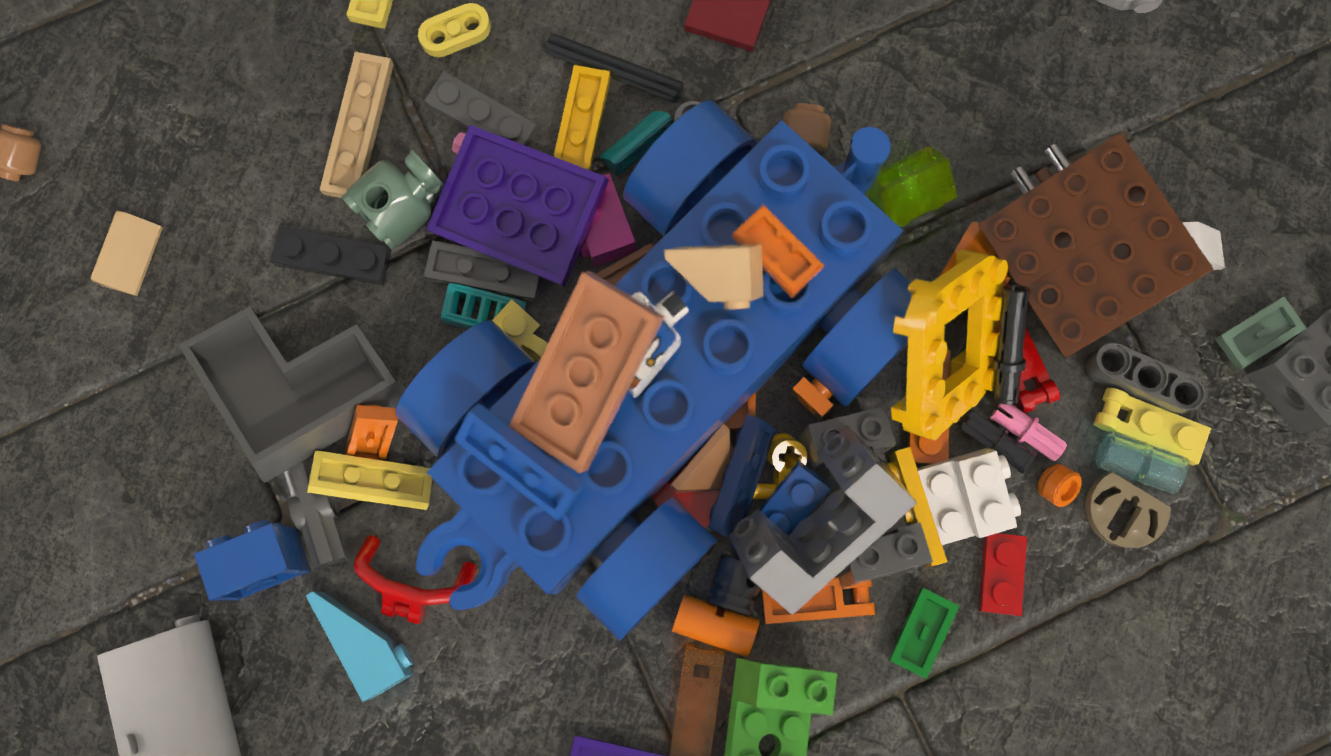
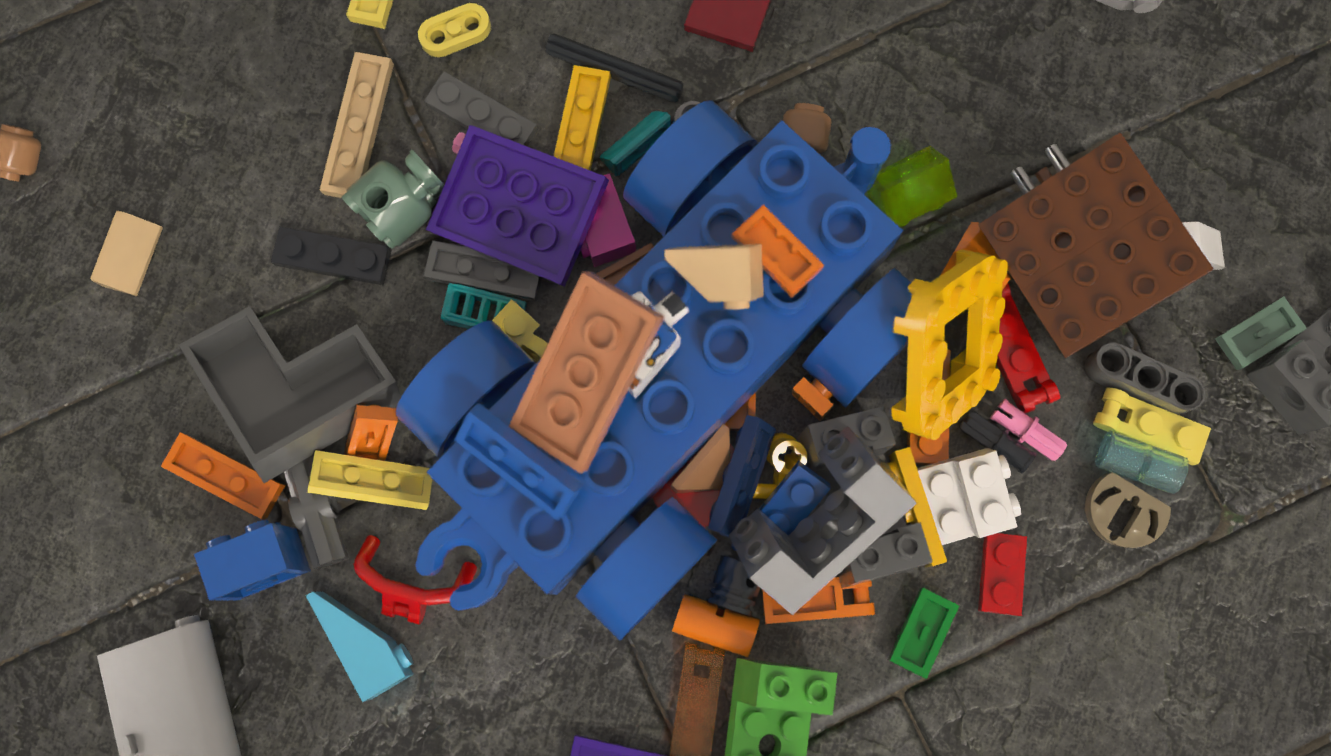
(222, 476): none -> orange plate
(1010, 360): black pin -> none
(1059, 485): orange tile -> none

